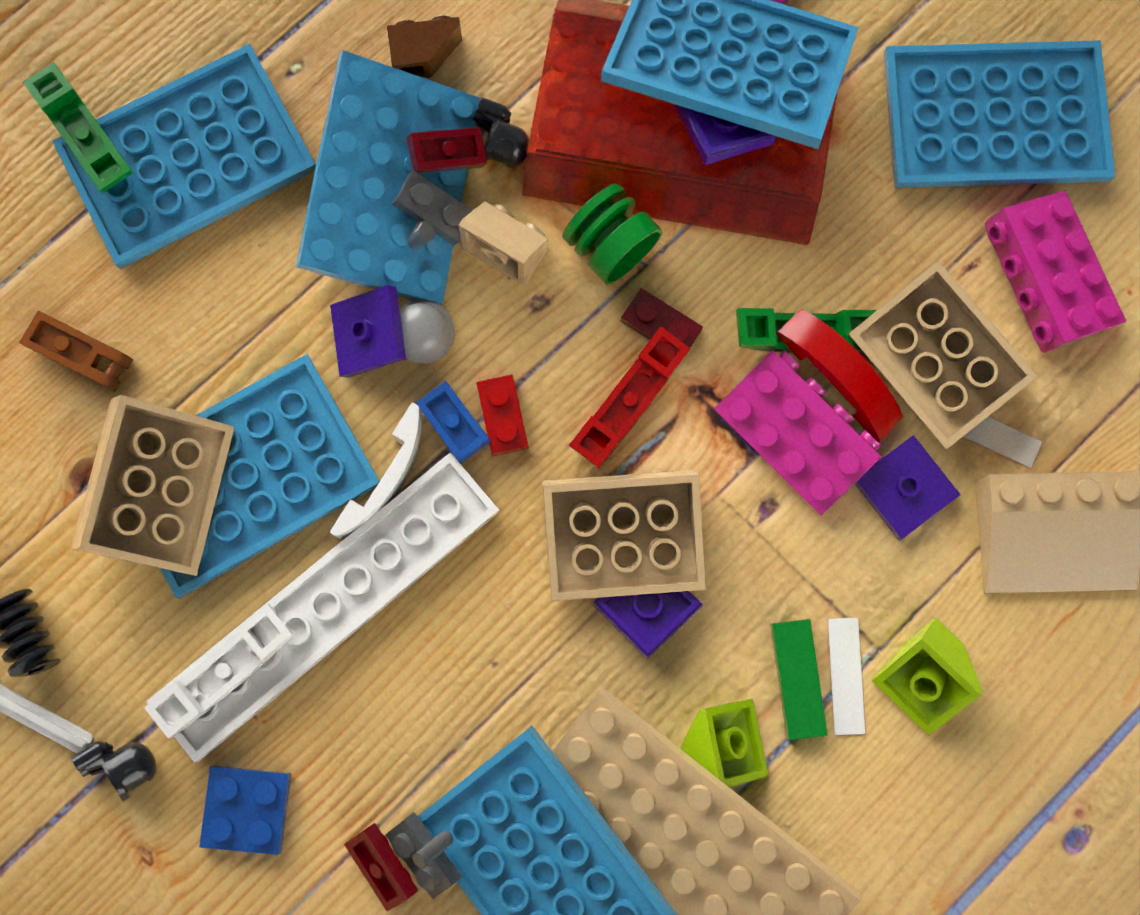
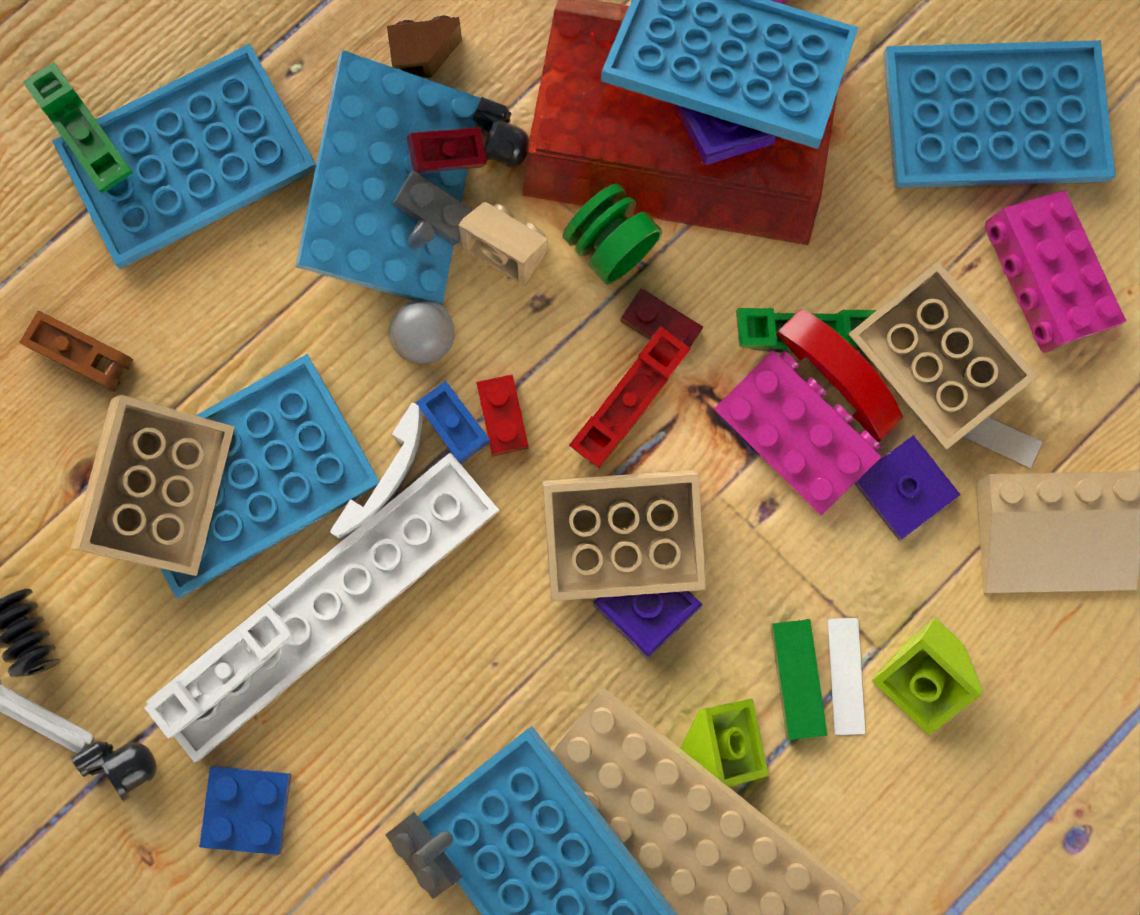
(368, 331): dark purple plate -> none
(381, 867): dark red plate -> none

